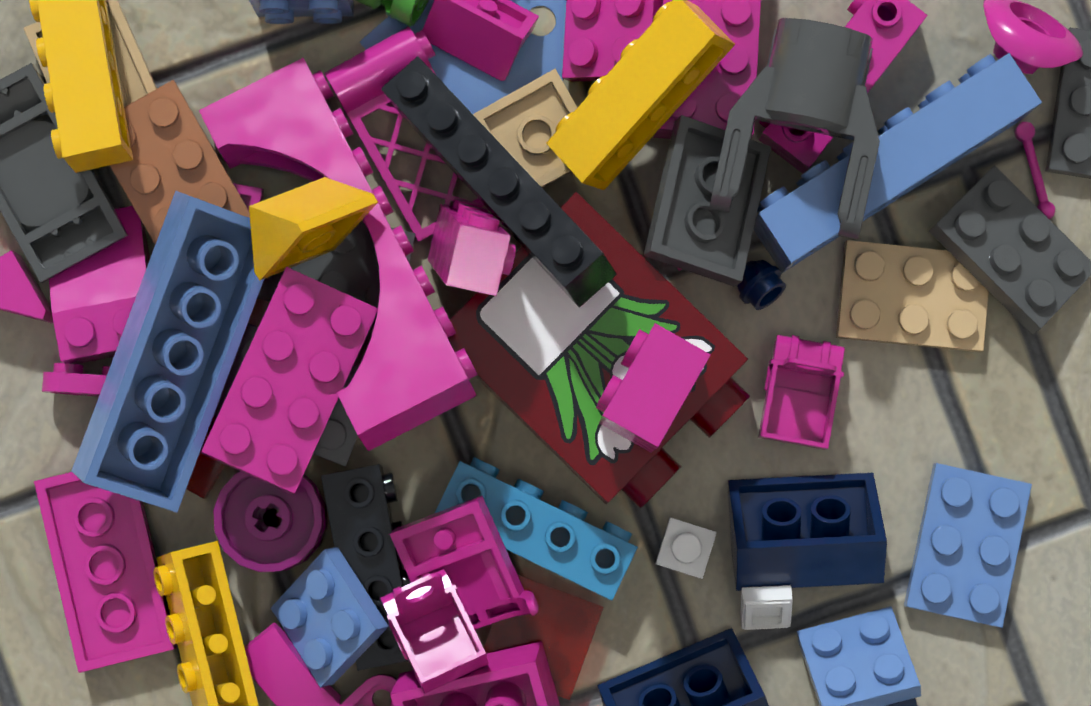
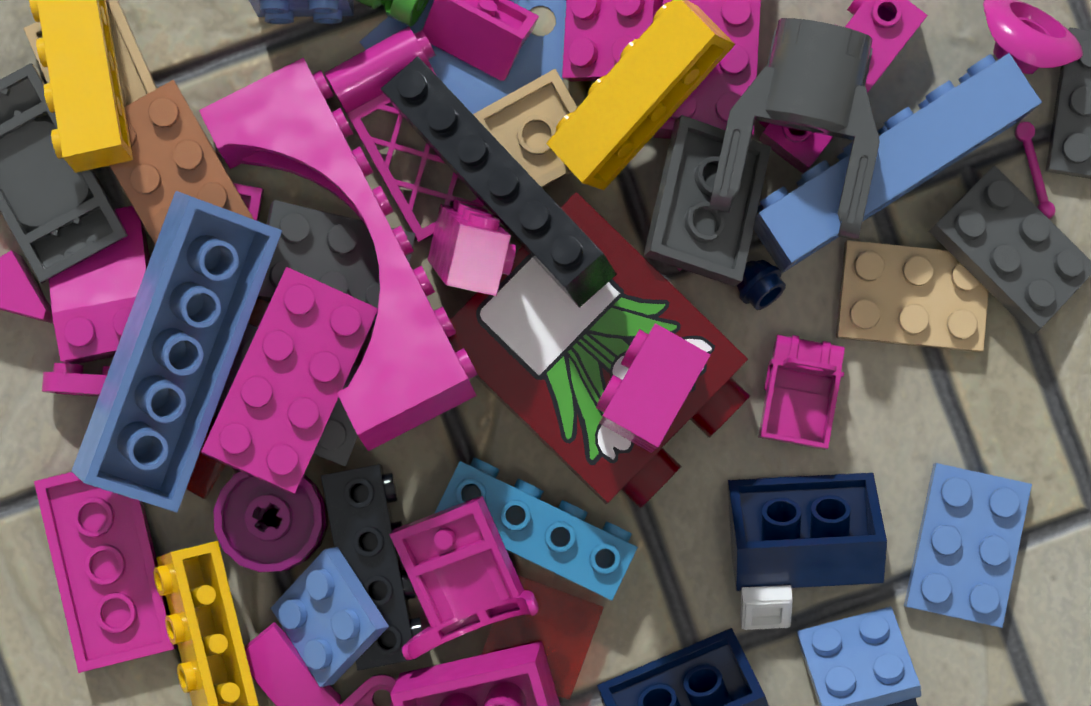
(304, 223): yellow slope -> none
(434, 630): dark pink piece -> none
(685, 548): white plate -> none

